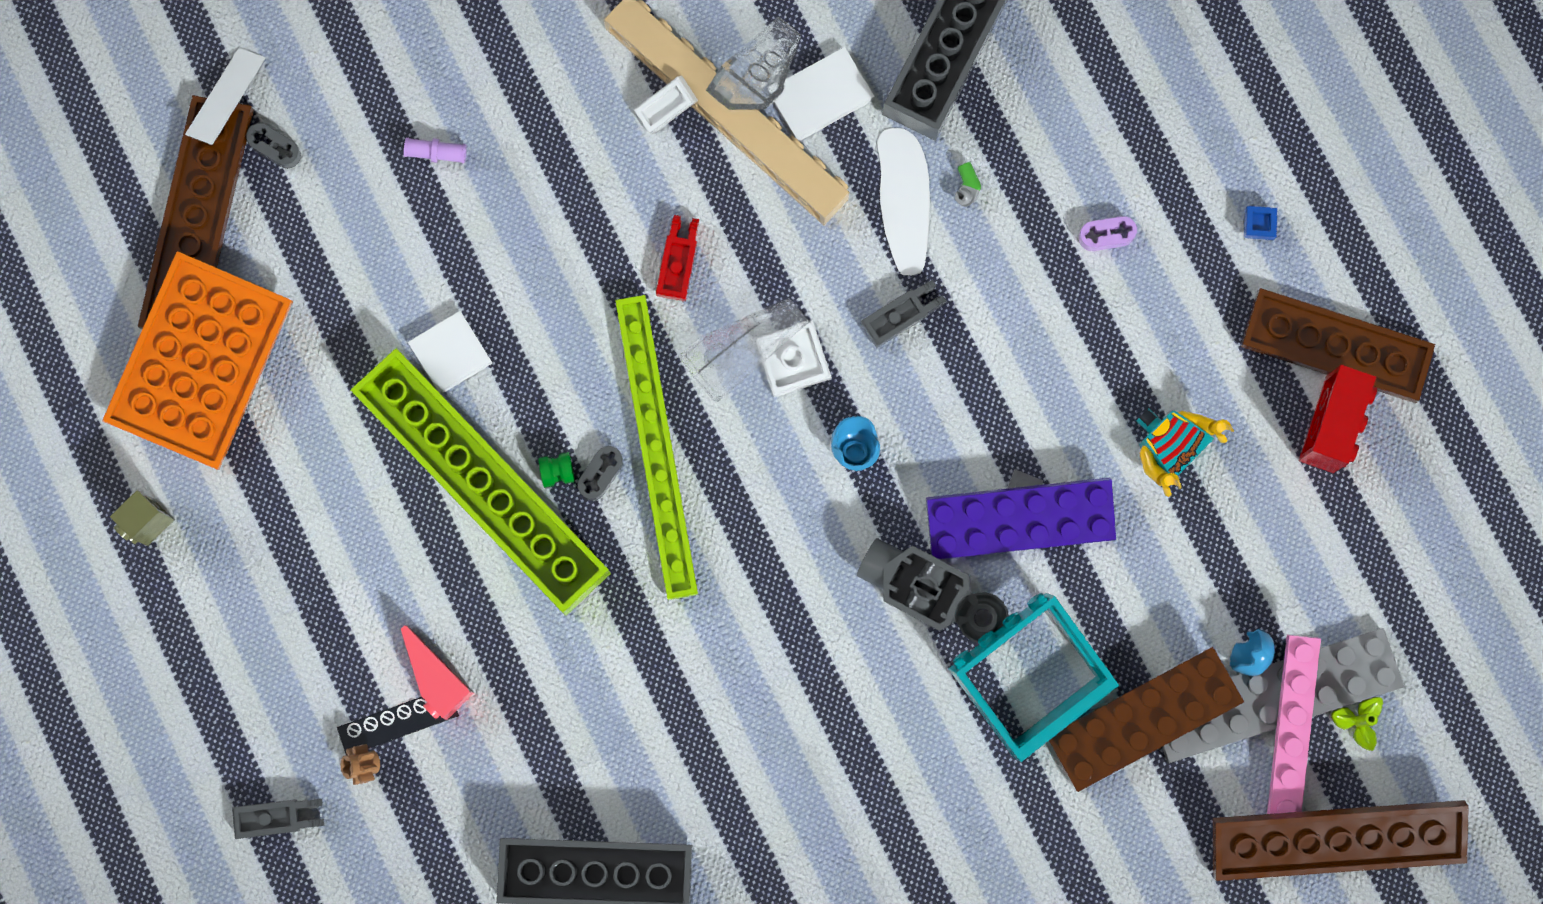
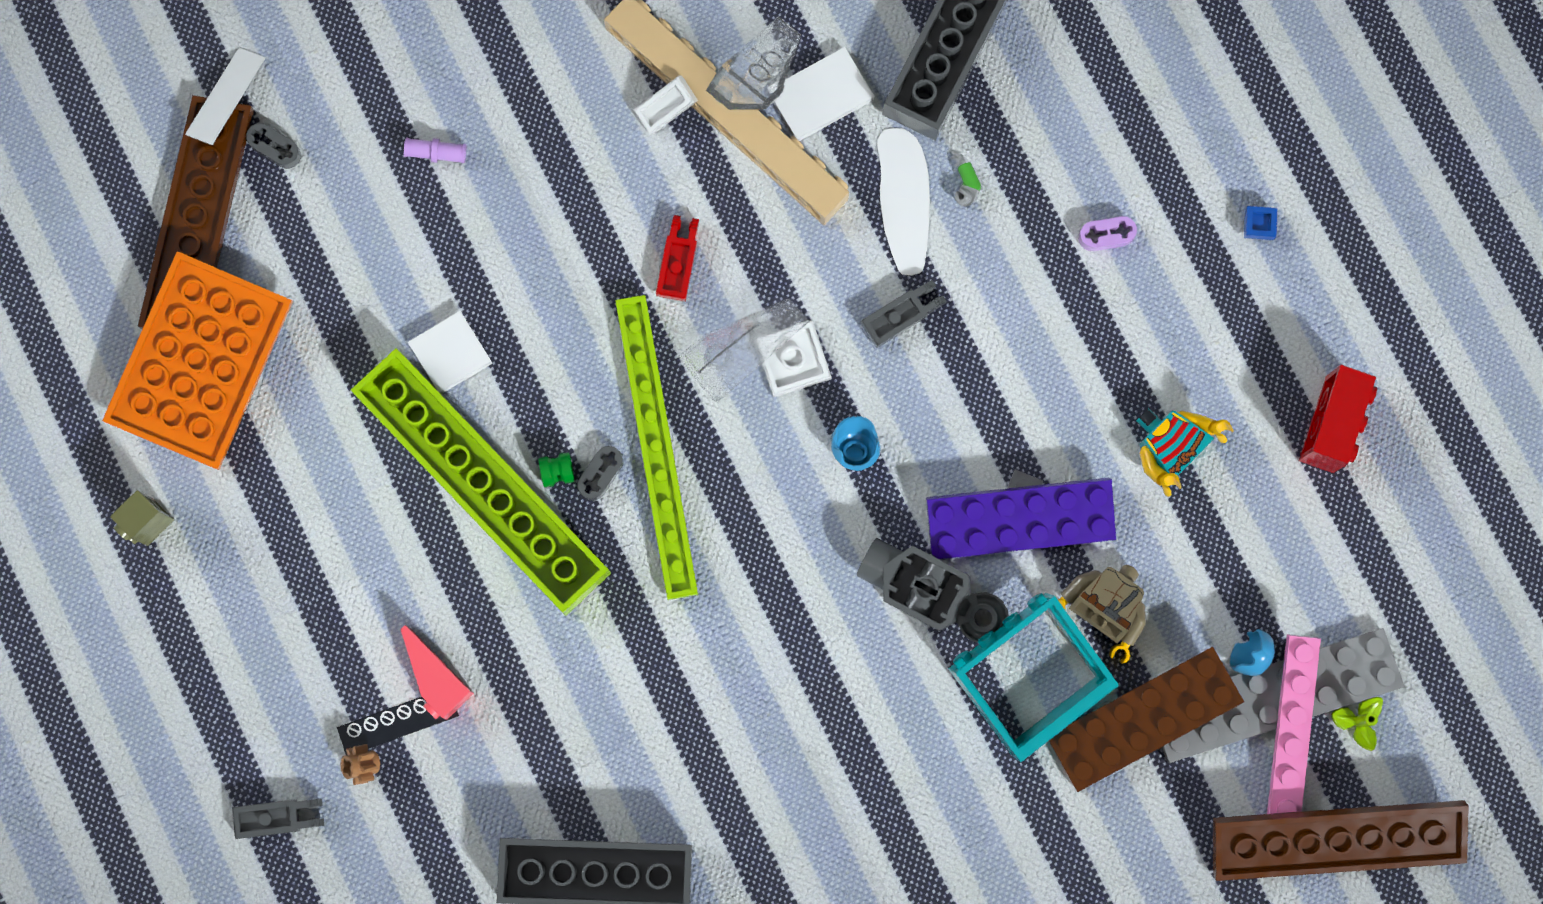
(1110, 604): none -> dark tan torso
(1328, 339): reddish brown plate -> none

